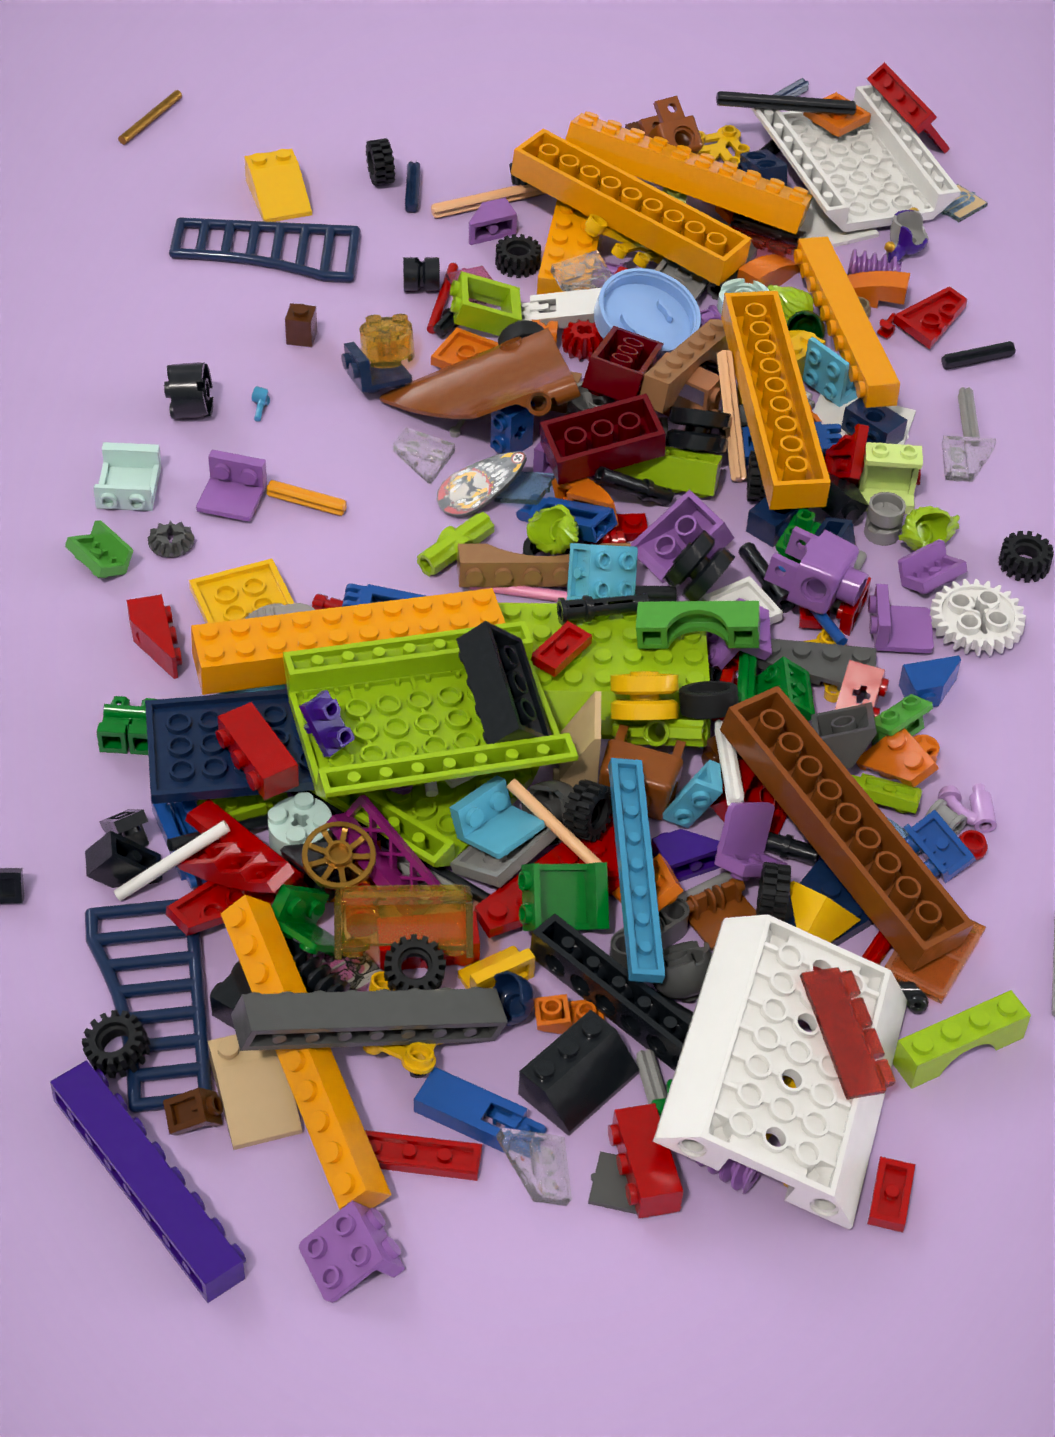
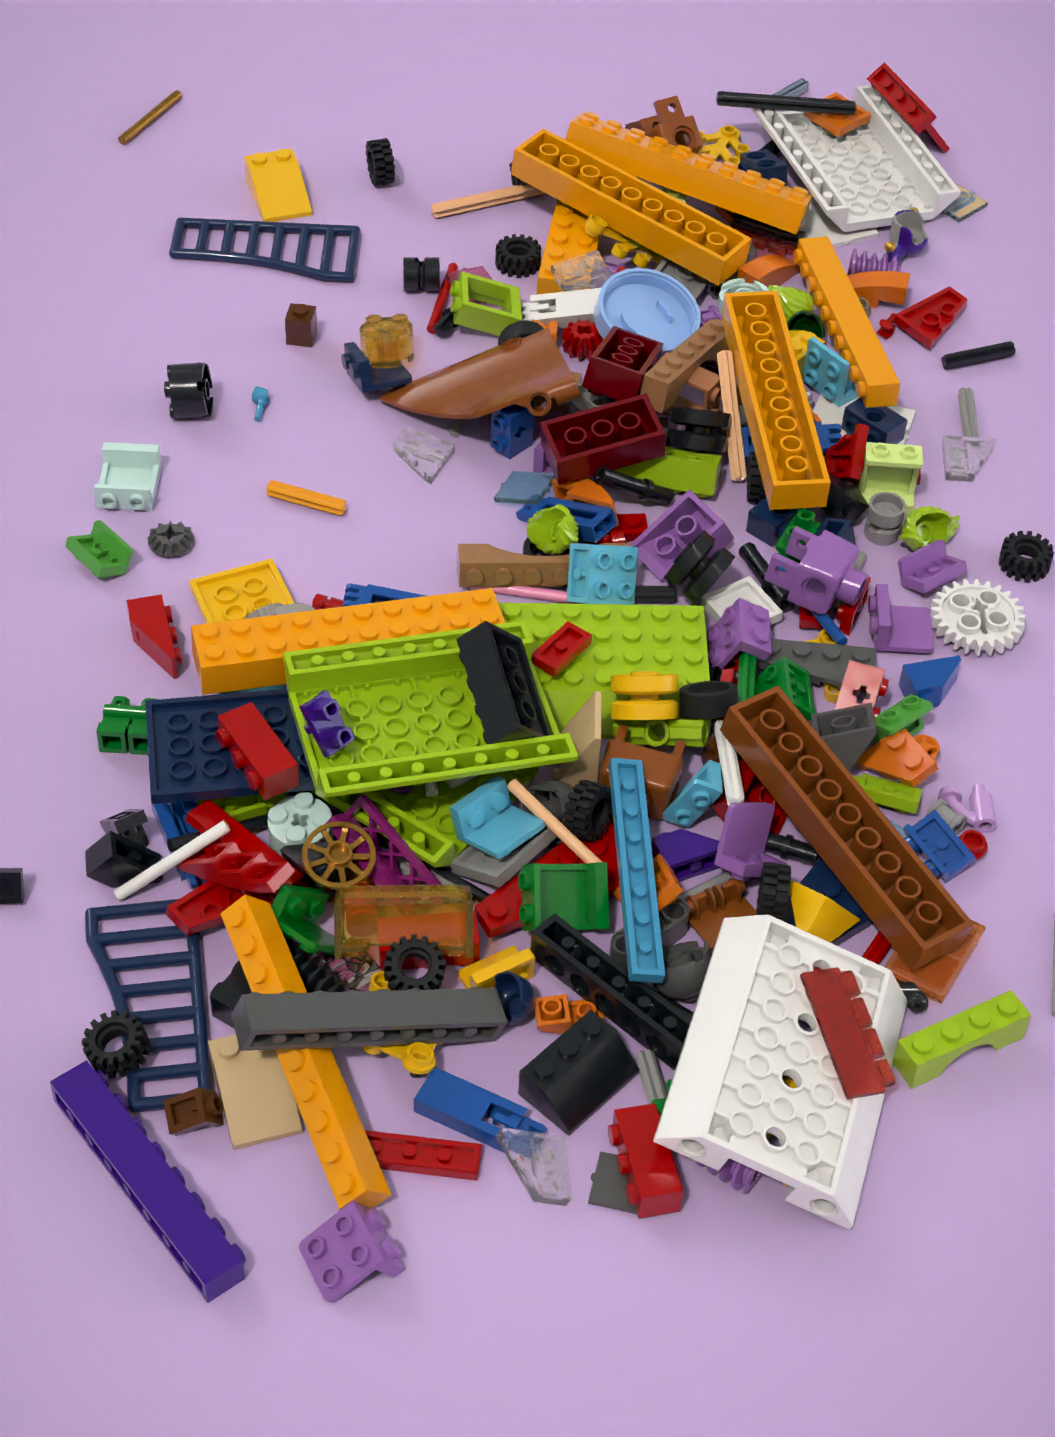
(233, 485): medium lavender bracket -> none
(412, 187): dark blue axle -> none
(446, 548): lime piece -> none
(460, 346): orange plate -> none
(479, 483): shield -> none
(492, 221): medium lavender slope -> none
(589, 608): black pin -> none
(665, 621): bright green arch -> none
(891, 1194): red plate -> none

